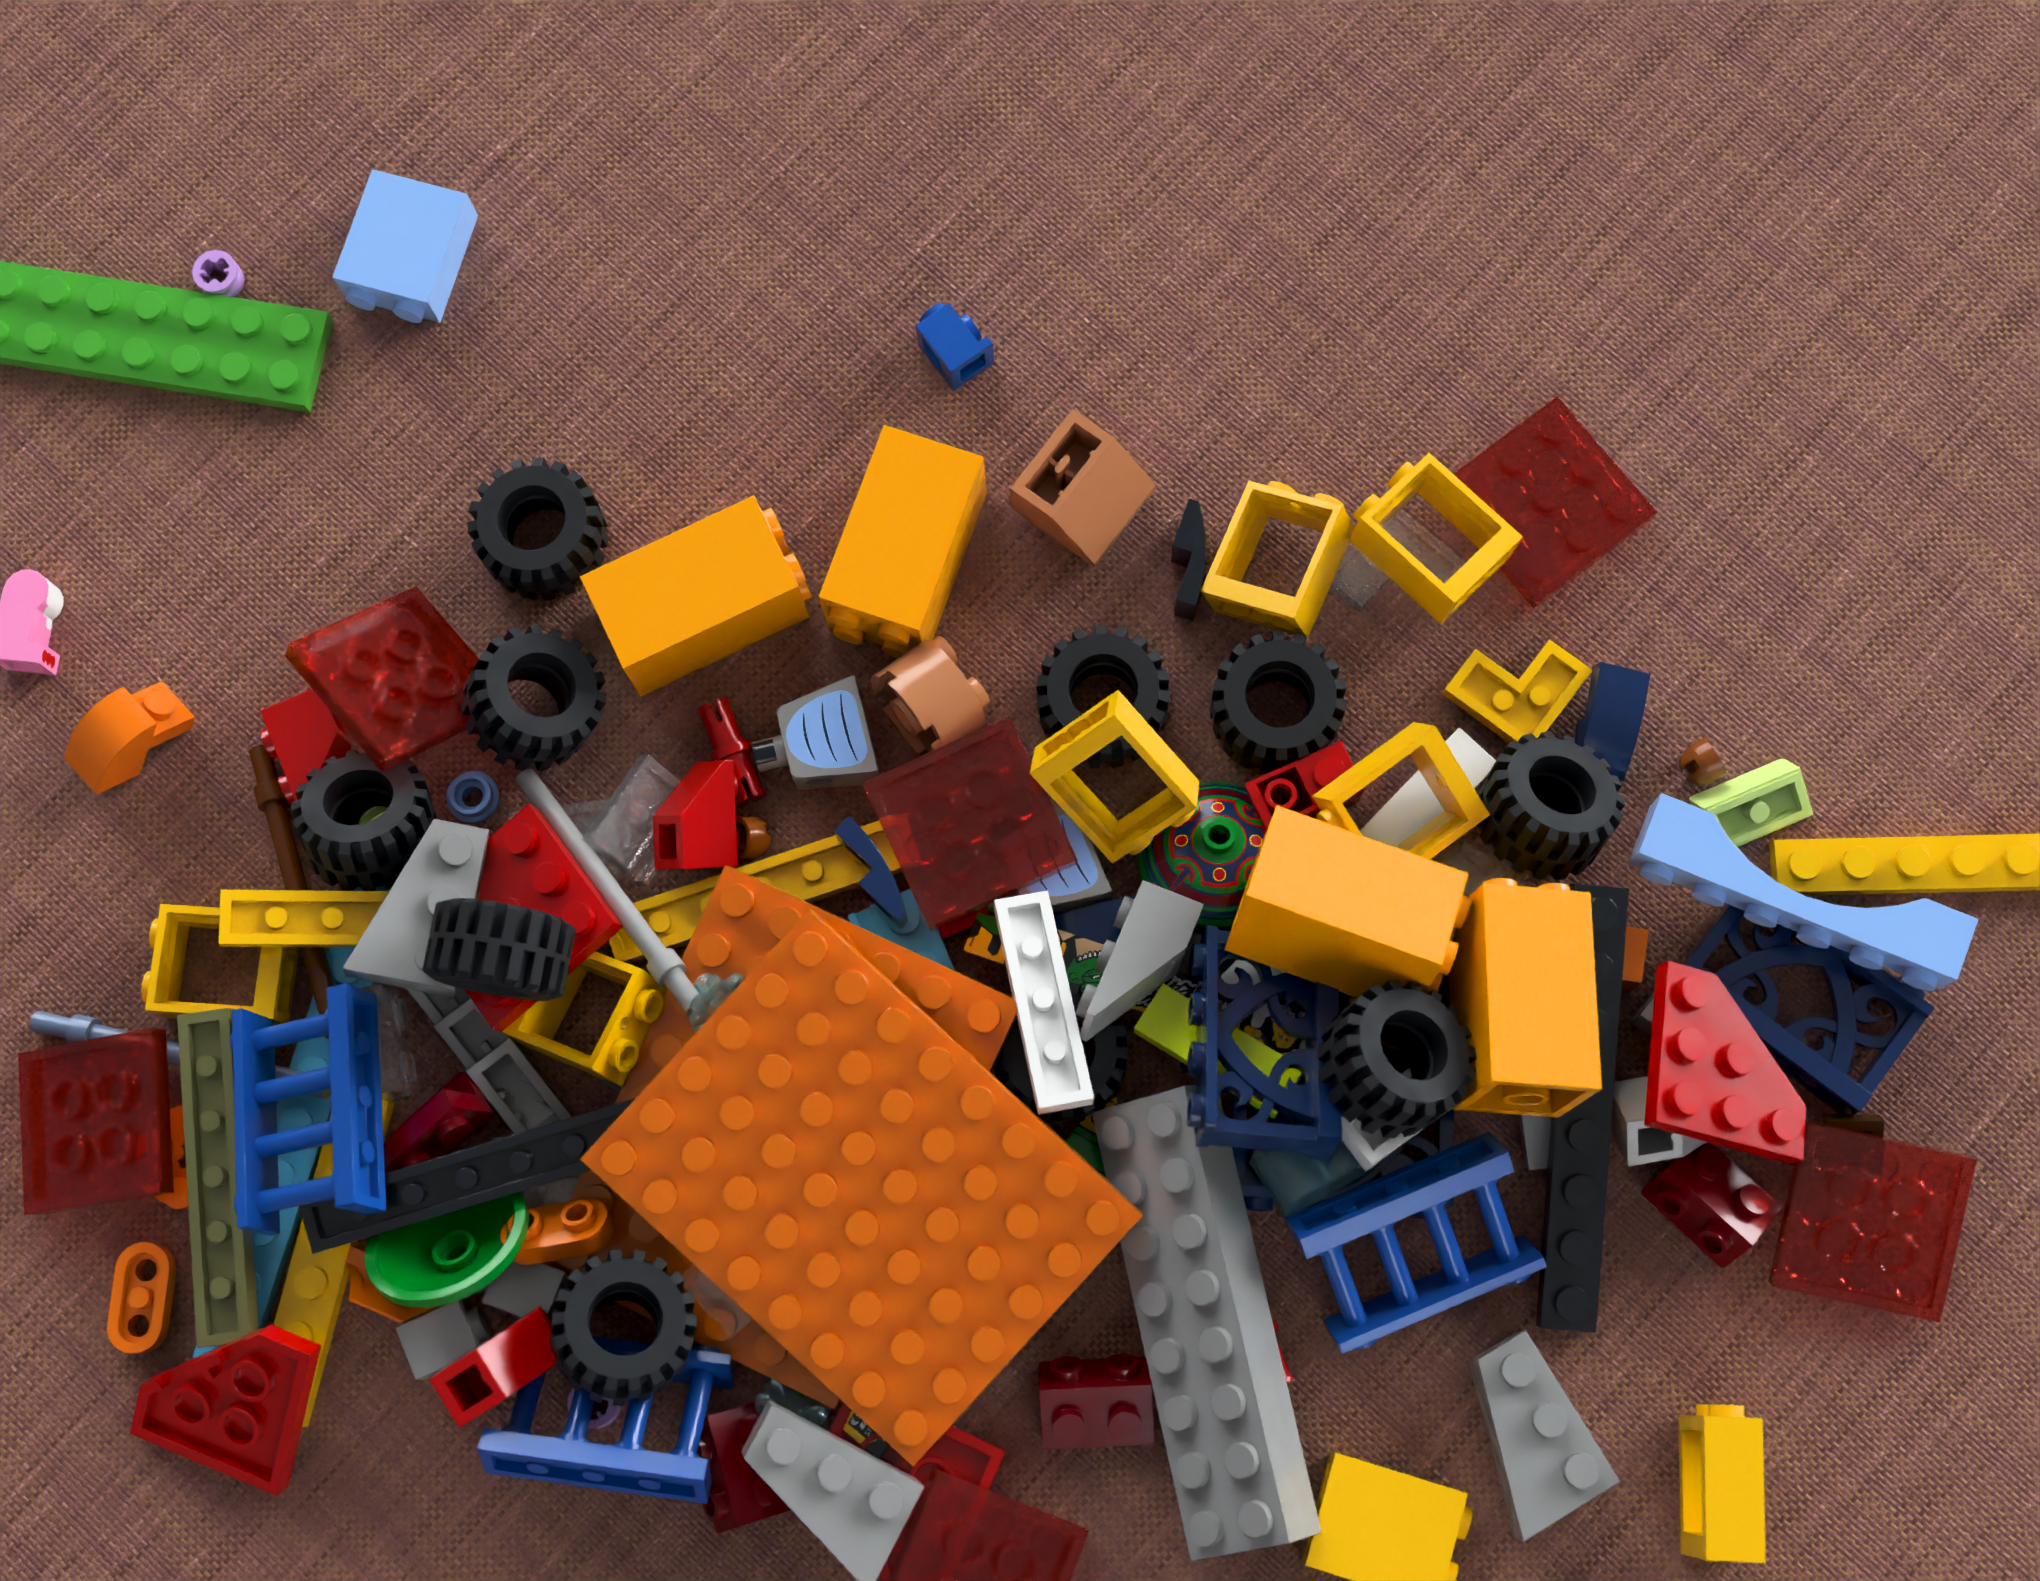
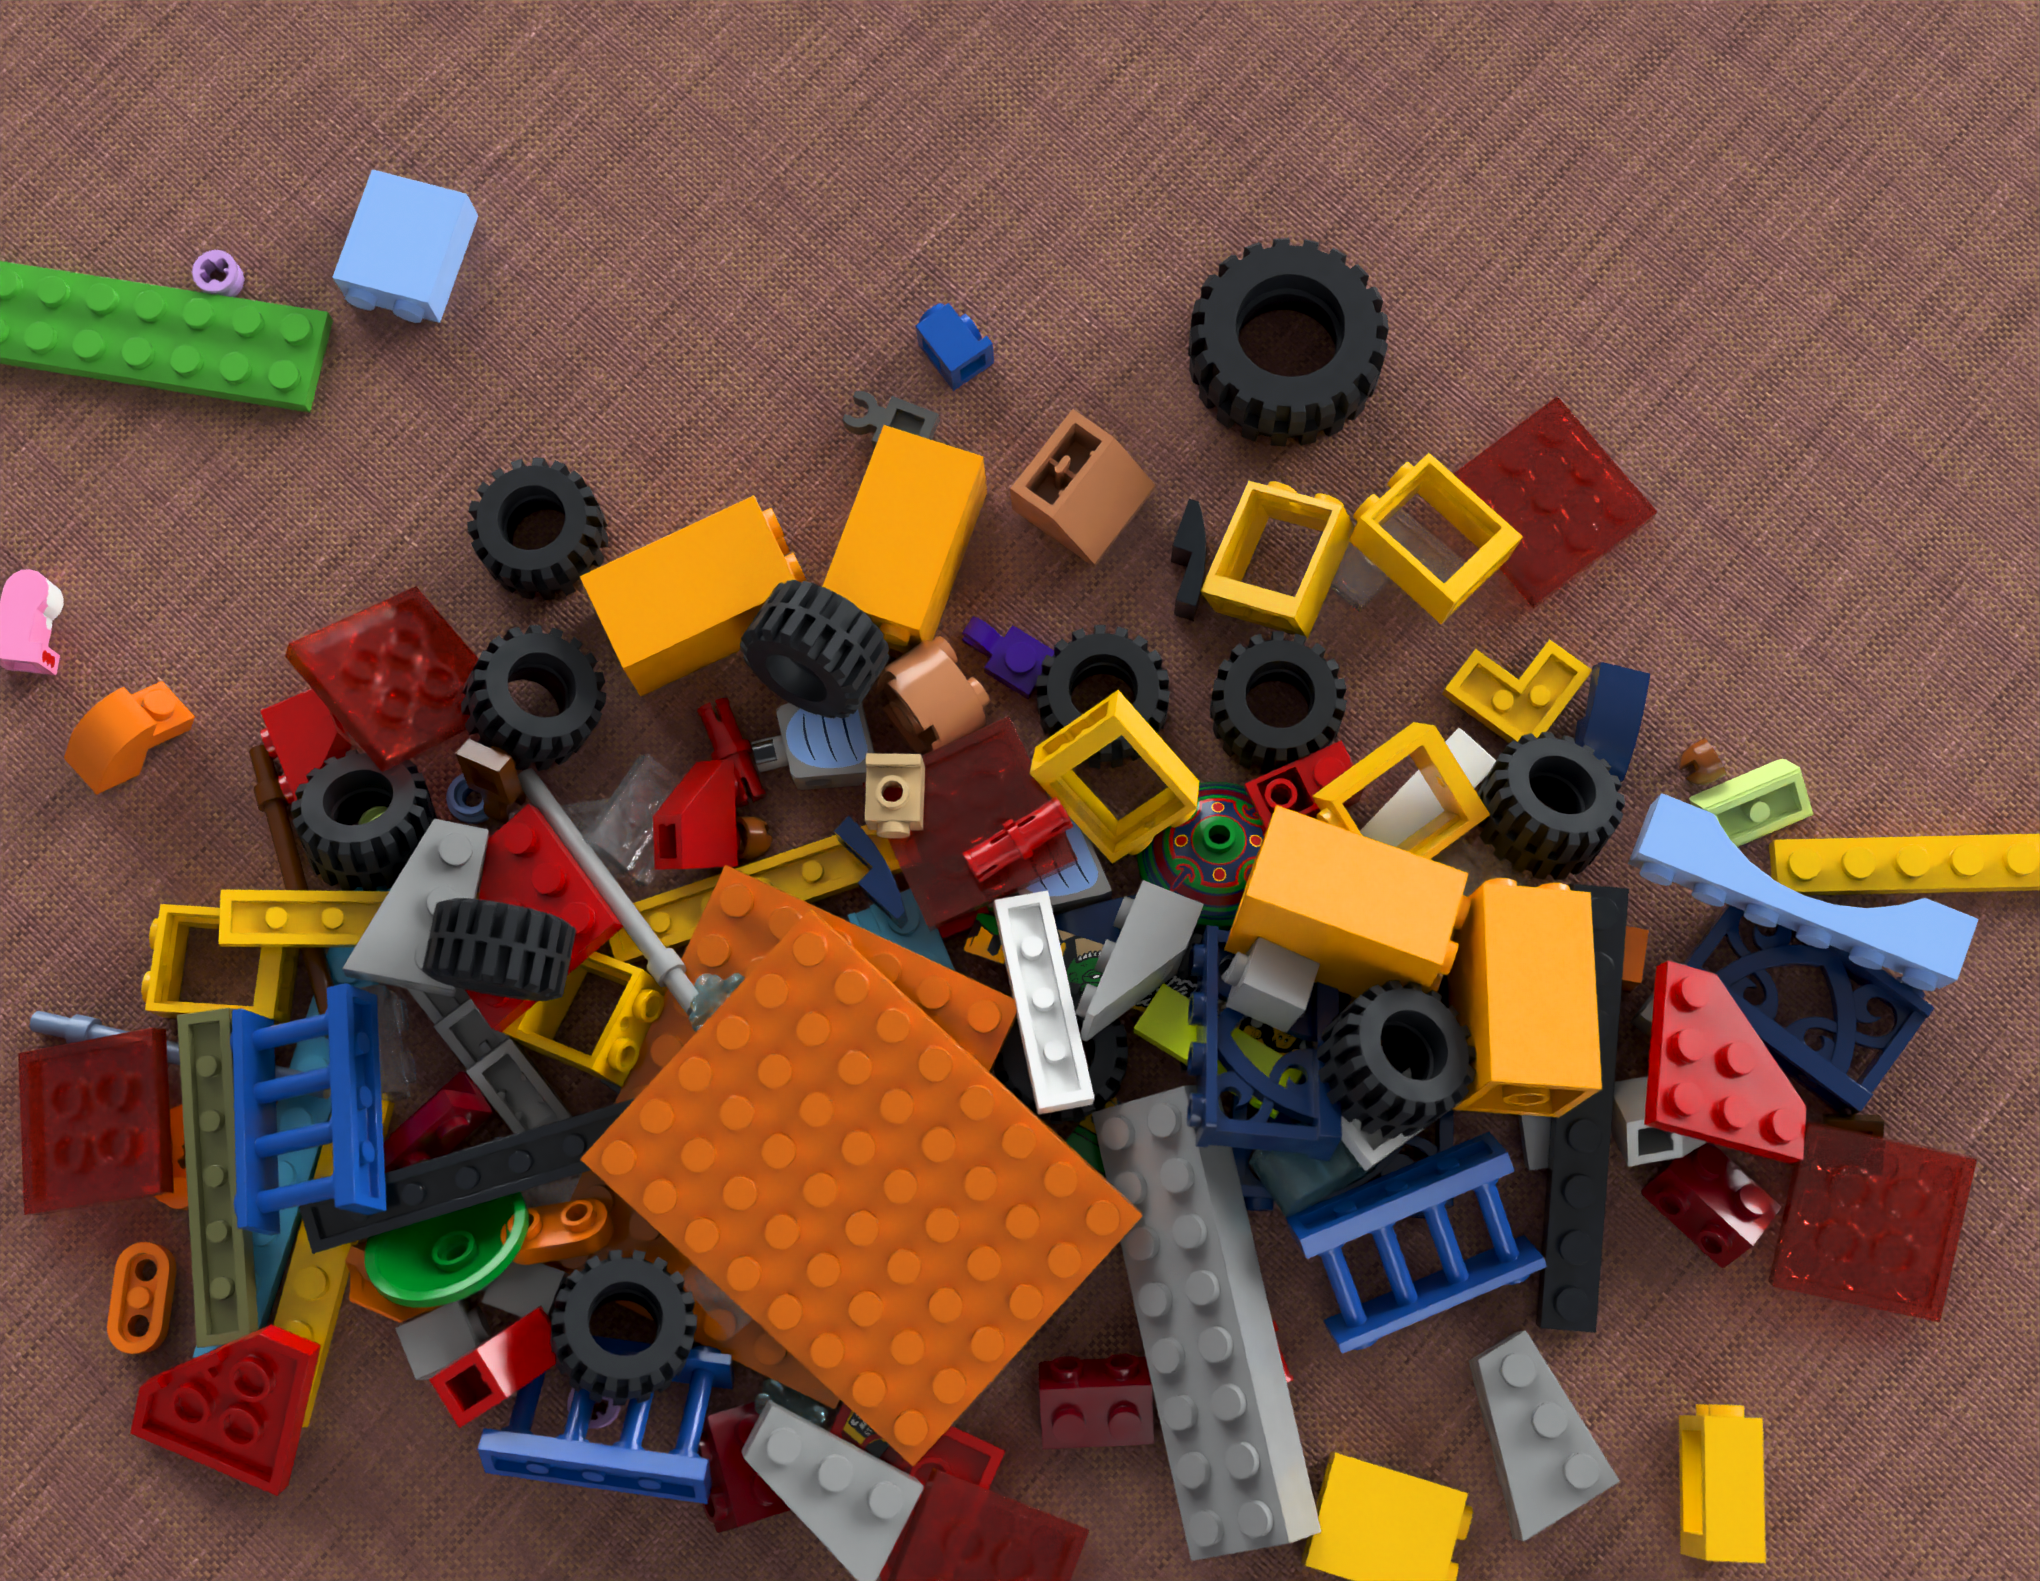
(493, 775): none -> reddish brown plate
(815, 649): none -> black tyre
(894, 771): none -> tan brick
(898, 415): none -> dark grey plate
(1013, 658): none -> dark purple plate
(1017, 839): none -> red pin
(1270, 984): none -> light grey brick
(1295, 281): none -> black tyre

